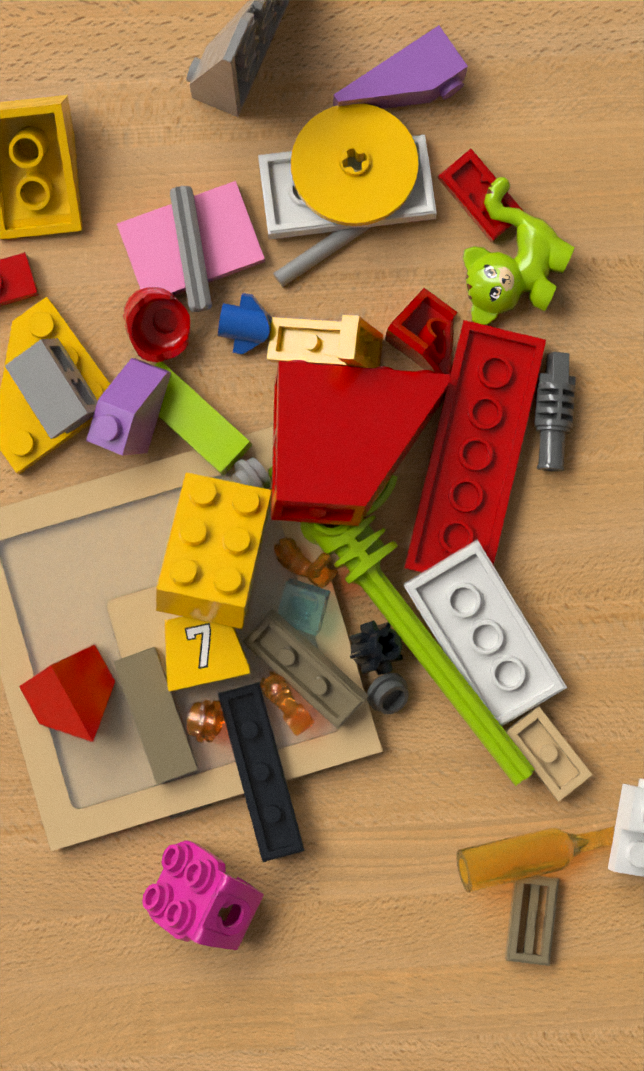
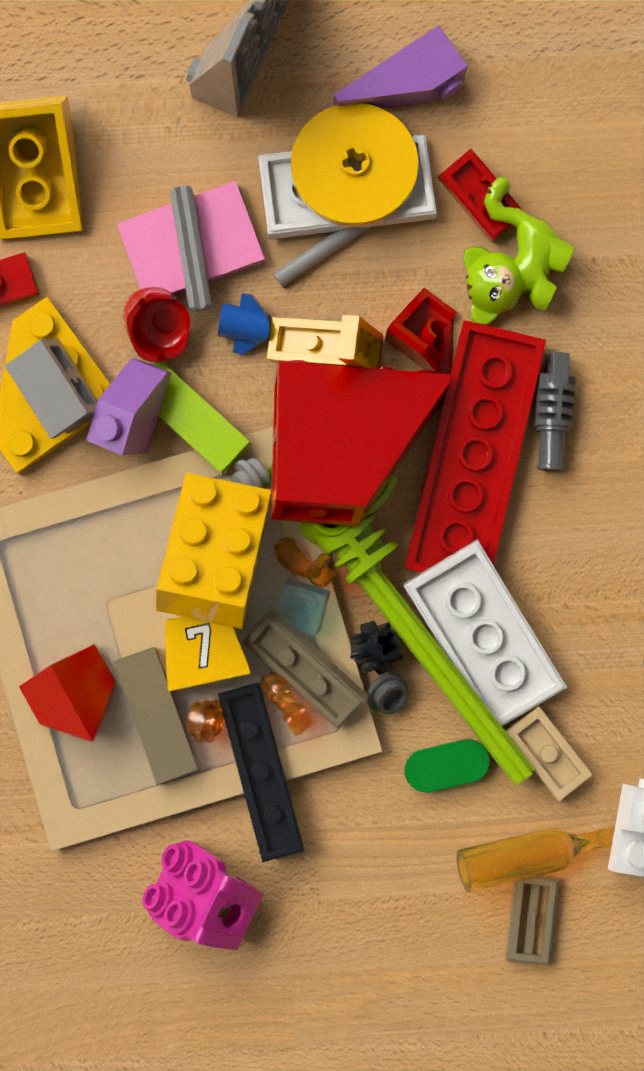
(446, 765): none -> green tile

